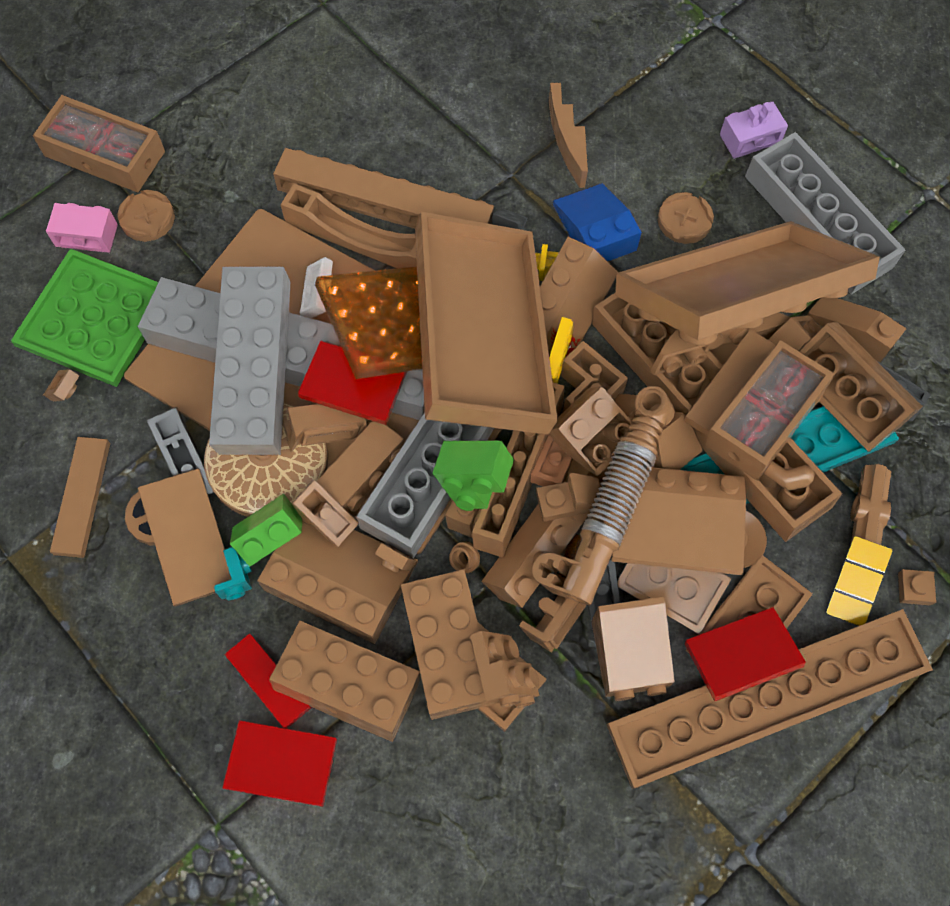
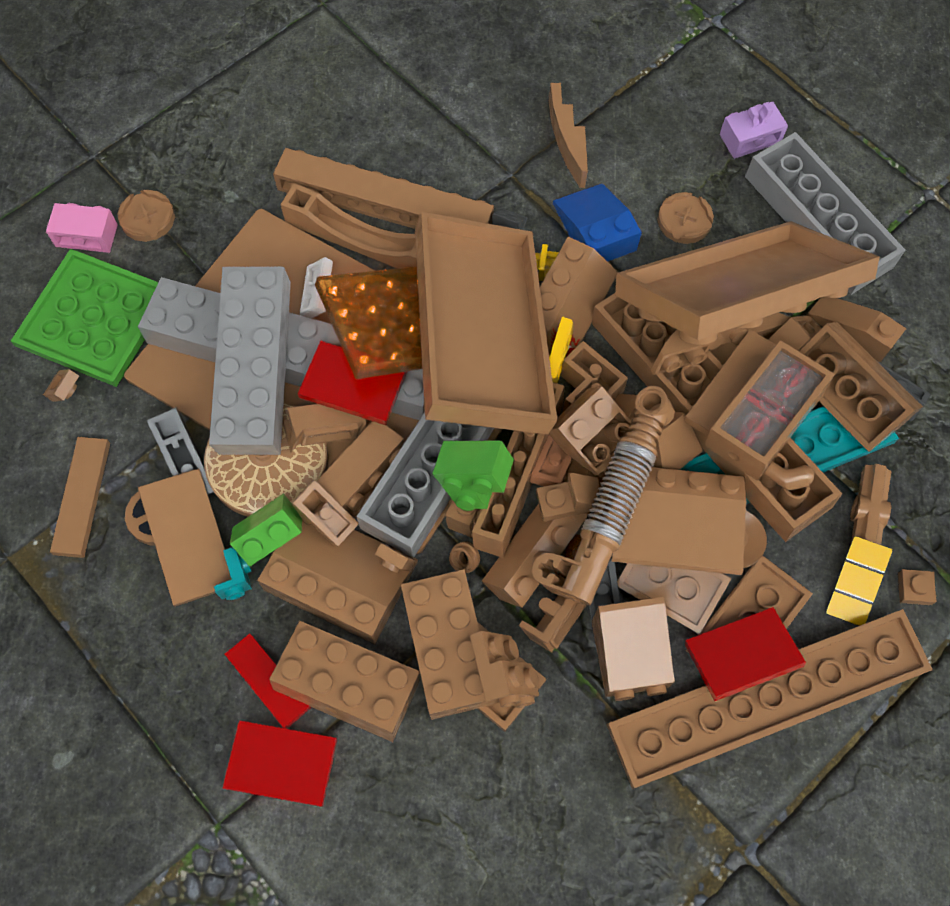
(99, 143): brick -> none

